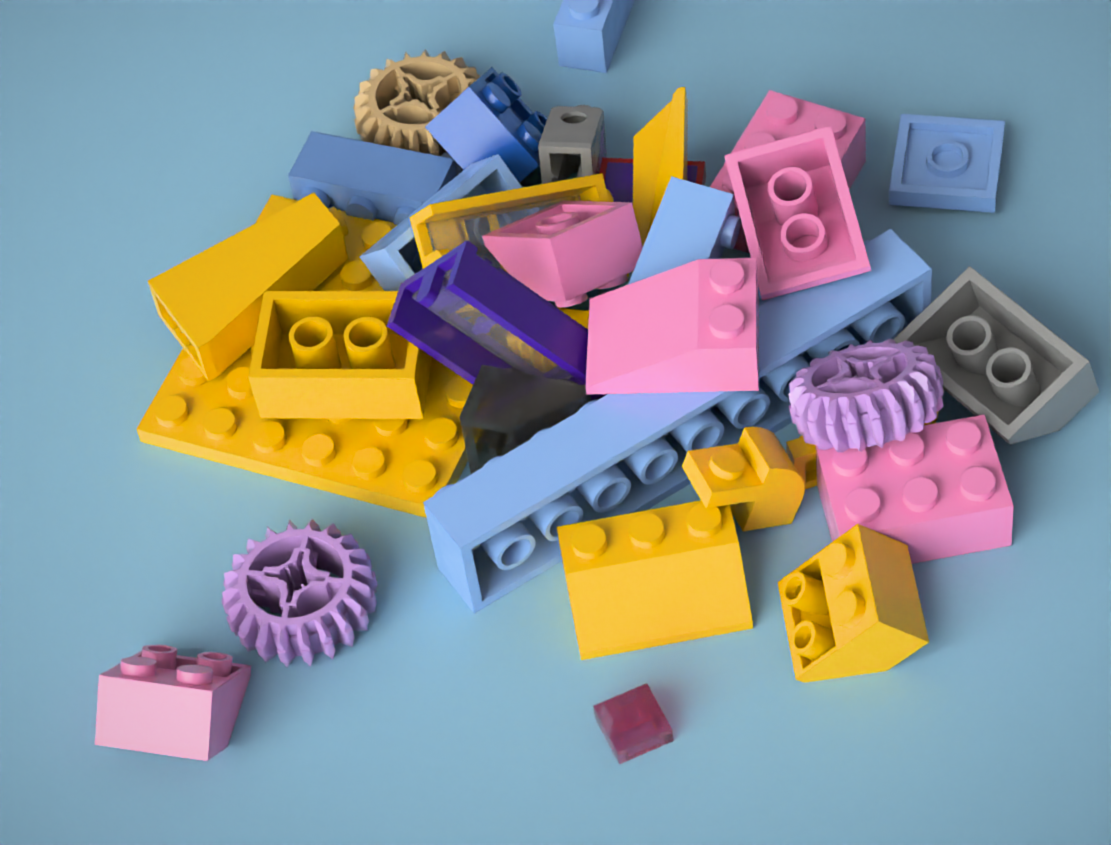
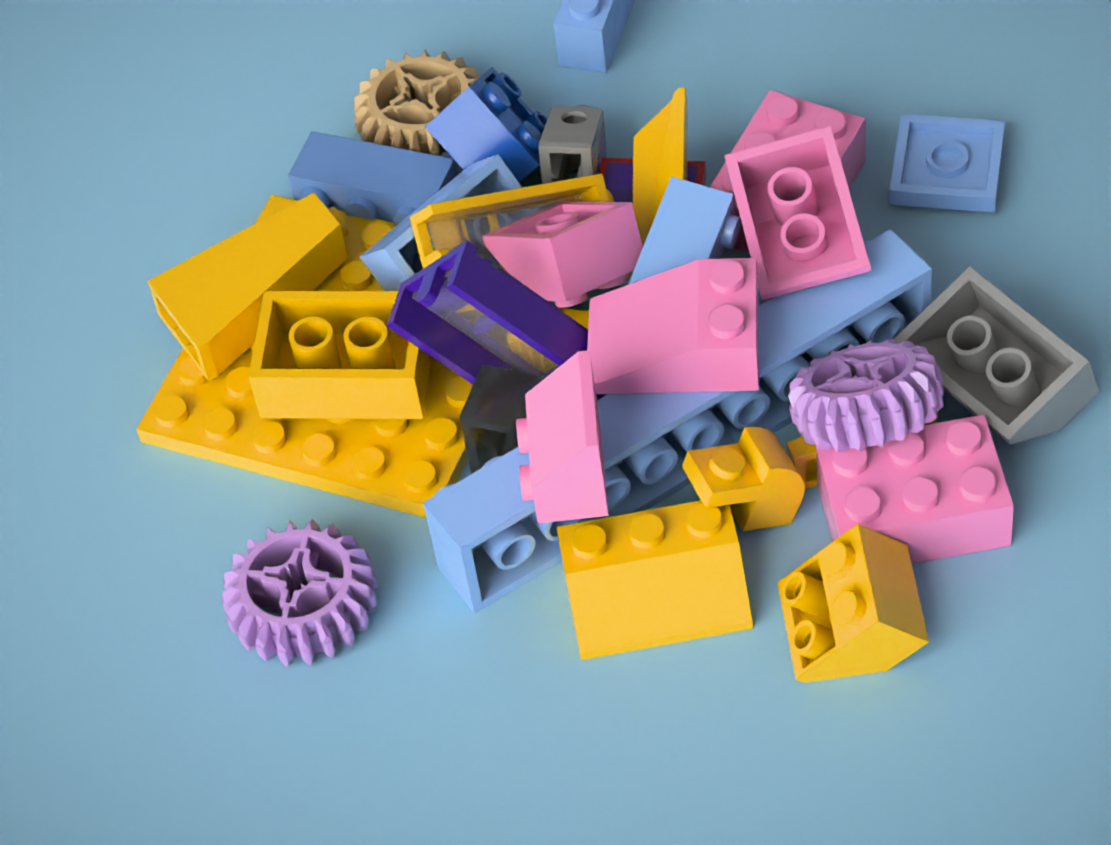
(171, 702): bright pink slope -> none
(563, 445): none -> bright pink slope
(633, 723): clear pink tile -> none

